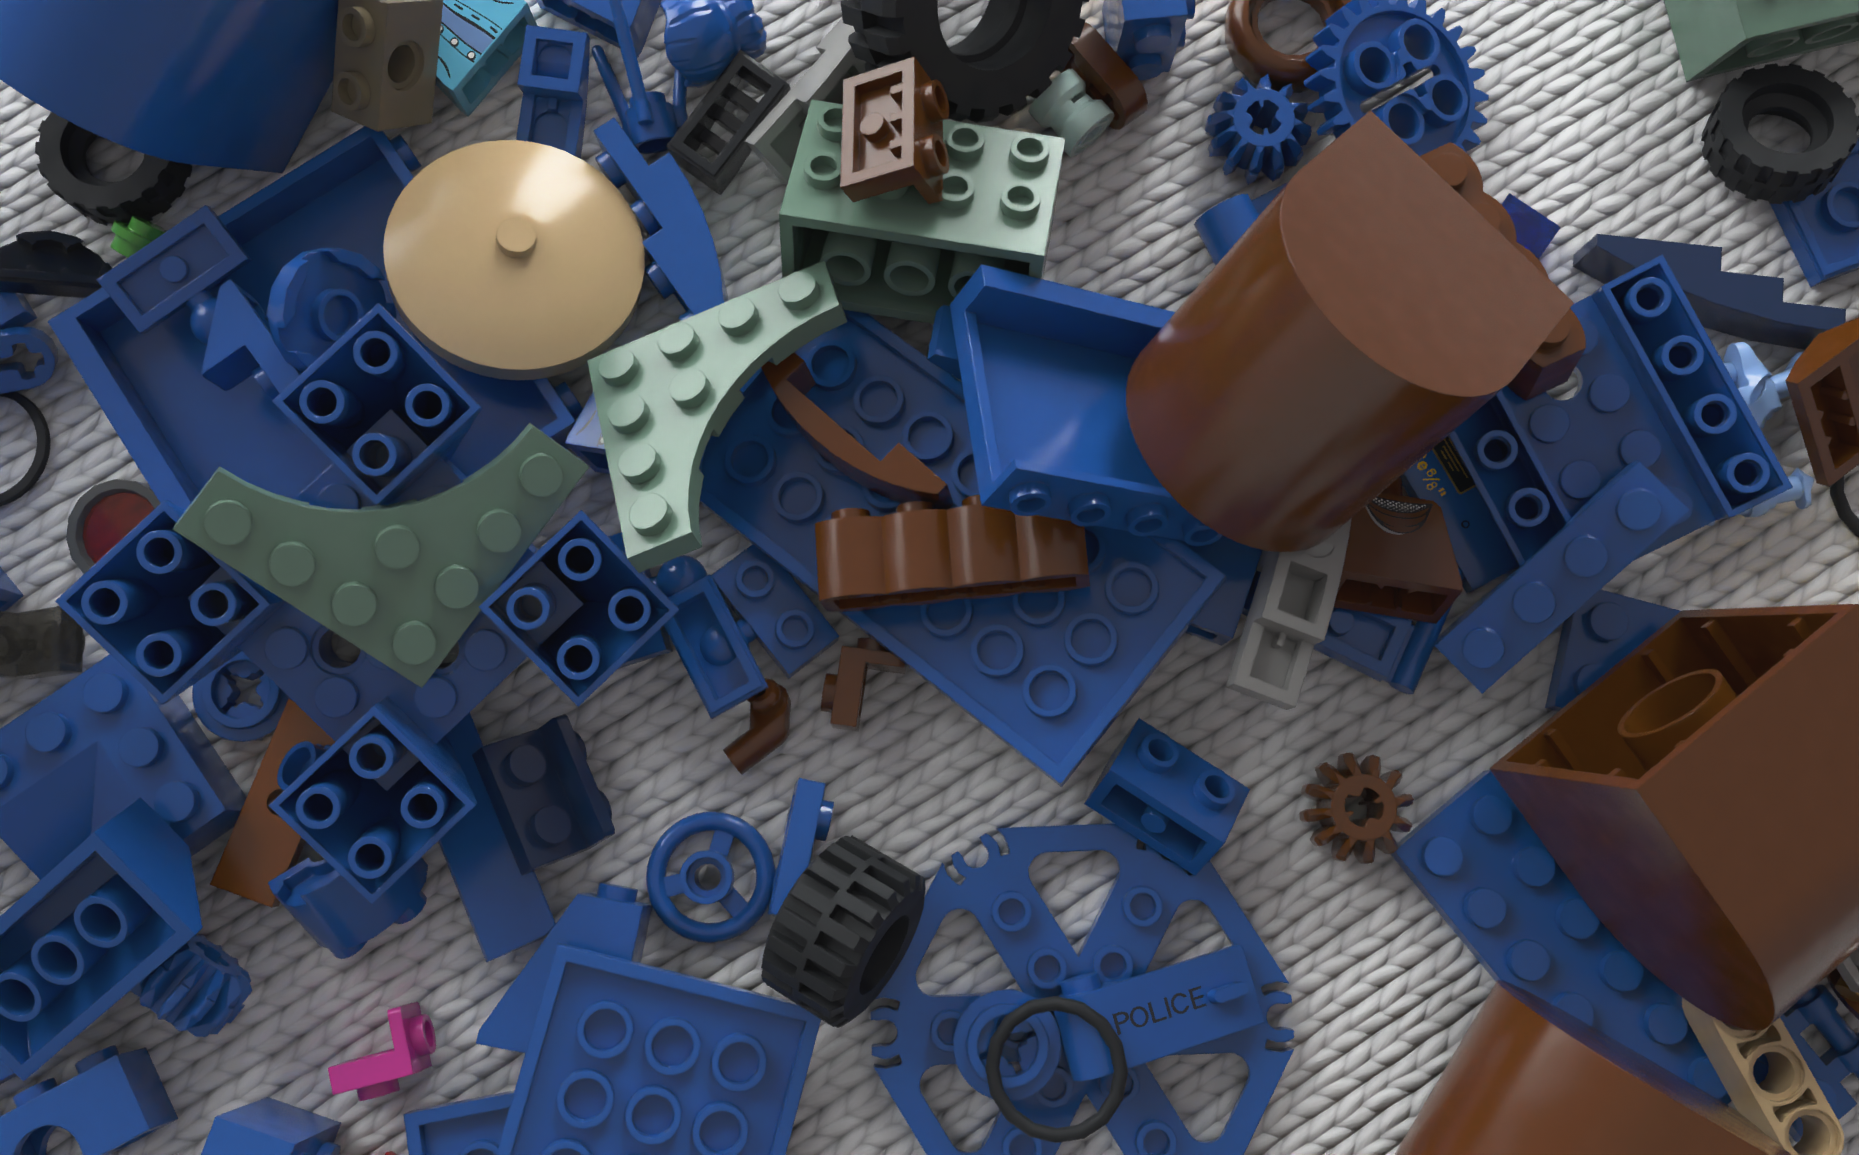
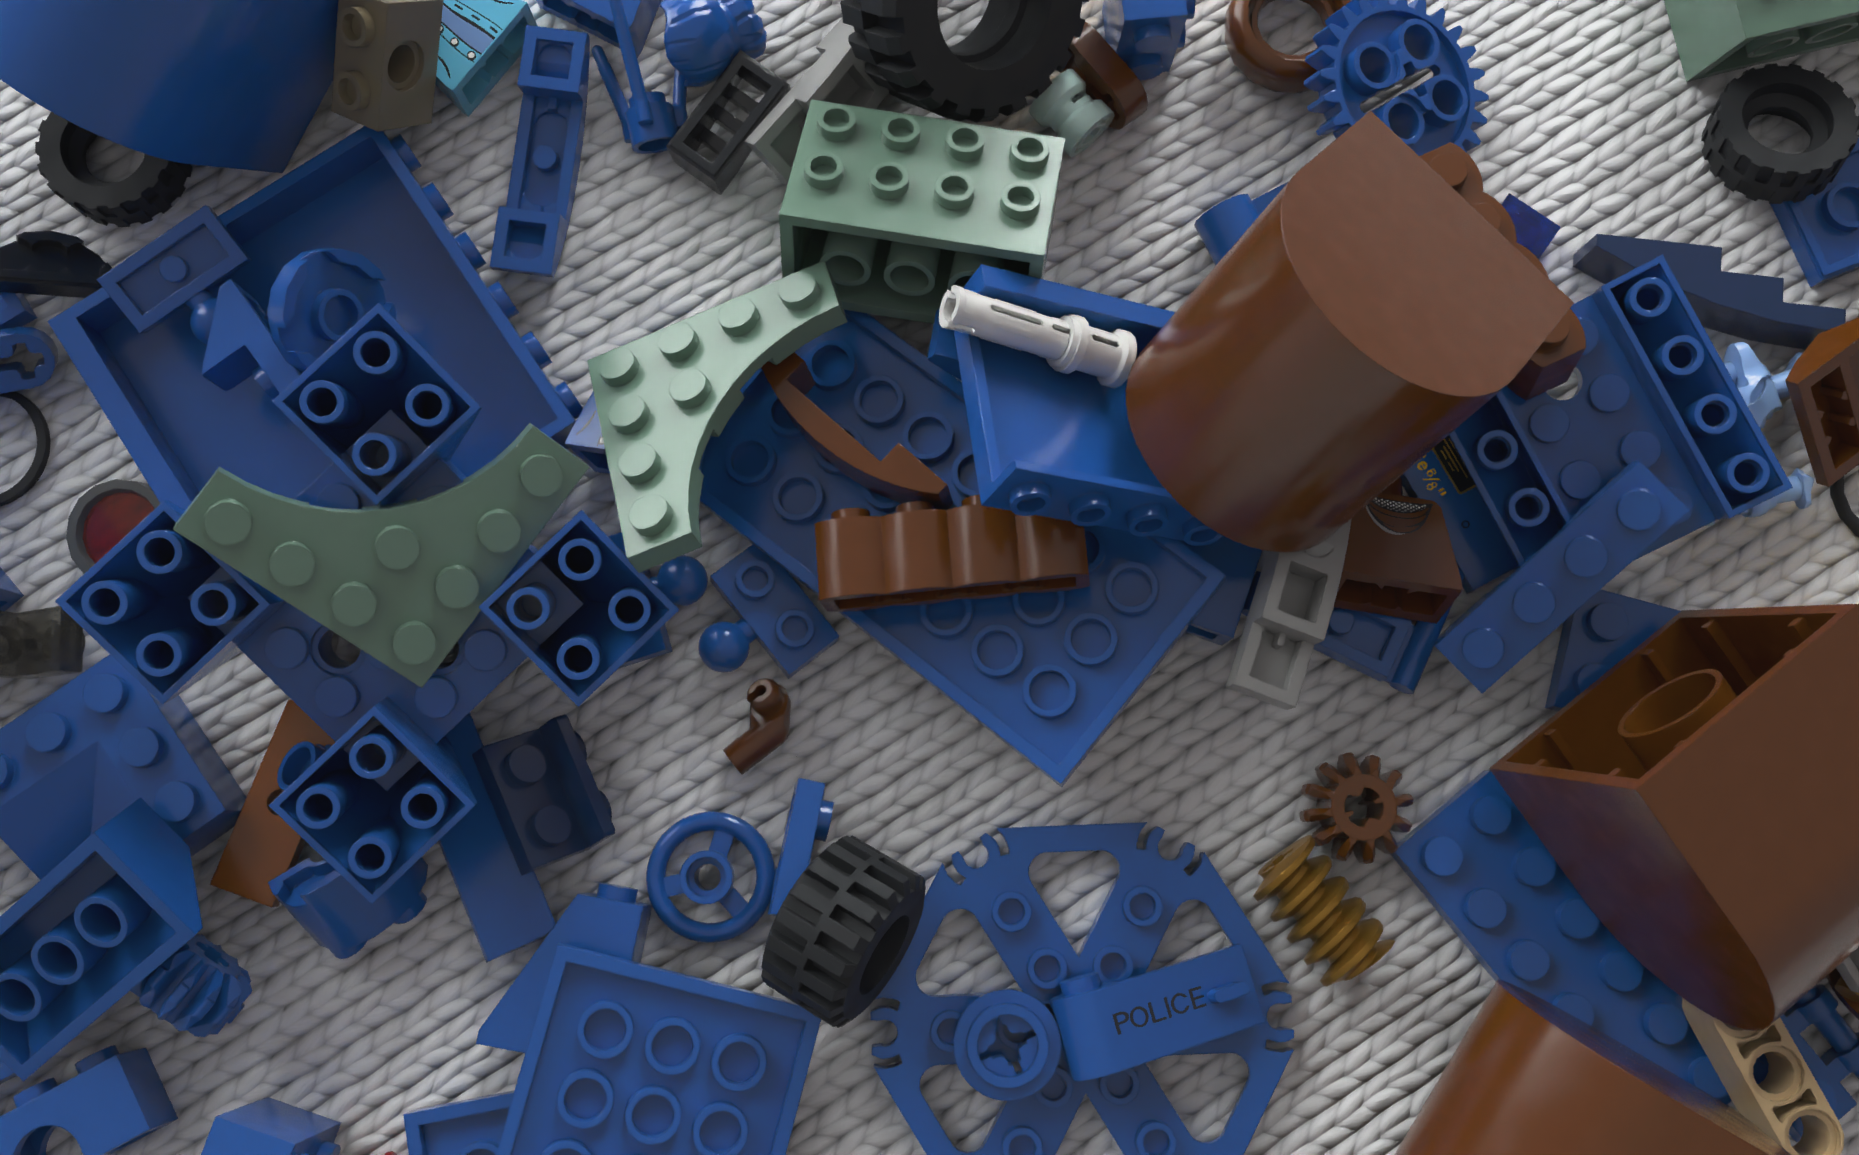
(134, 235): bright green plate -> none
(216, 697): blue gear -> none
(379, 1072): dark pink bracket -> none
(514, 259): tan dish -> none
(668, 211): blue slope -> none
(718, 686): blue tile -> none
(845, 691): reddish brown bracket -> none
(893, 132): reddish brown bracket -> none
(1064, 342): none -> white pin
(1117, 1056): black piece -> none
(1168, 797): blue brick -> none
(1260, 107): blue gear -> none
(1320, 913): none -> pearl gold piece

